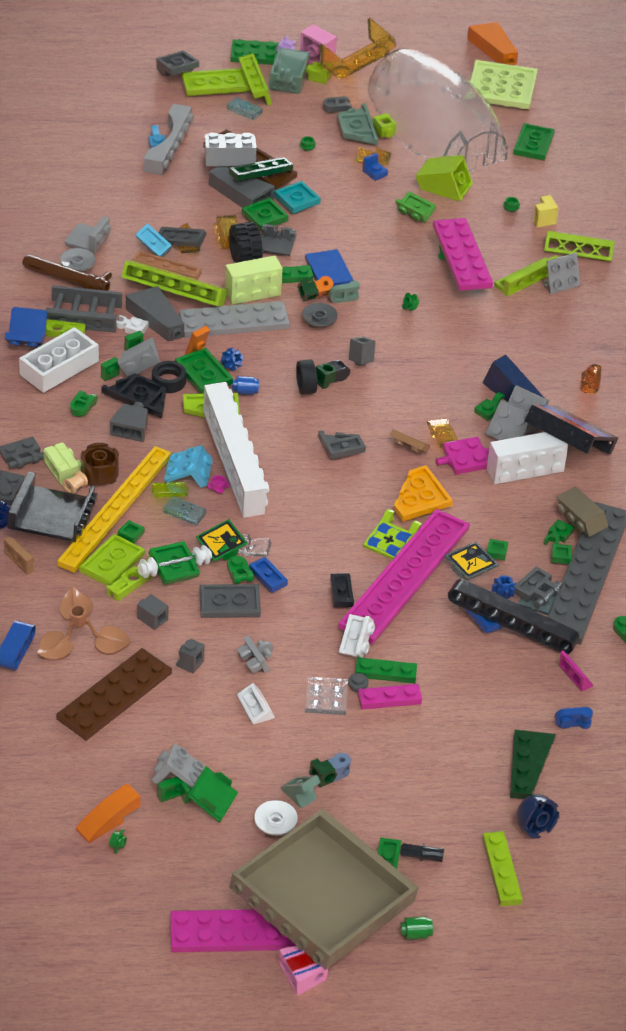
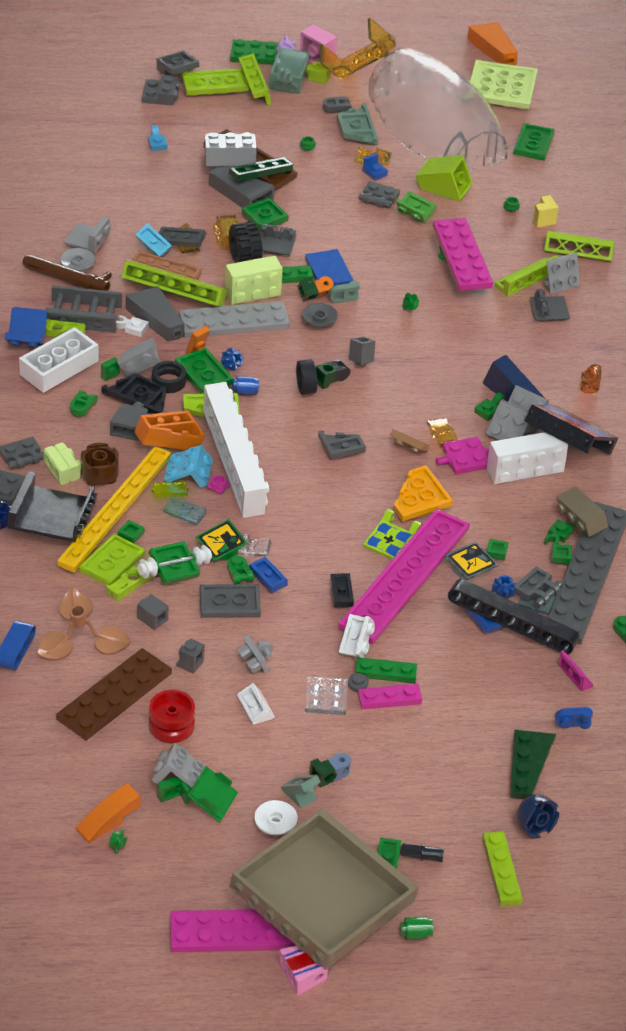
(18, 555): medium nougat plate -> none
(75, 482): light nougat bush -> none
(133, 339): green plate -> none
(158, 157): light grey arch -> none
(161, 92): none -> dark grey plate
(169, 430): none -> orange wedge
(171, 716): none -> red wheel
(244, 108): clear light blue plate -> none
(297, 197): teal plate -> none
(379, 194): none -> dark grey plate
(384, 129): lime brick -> none
(549, 307): none -> dark grey hinge

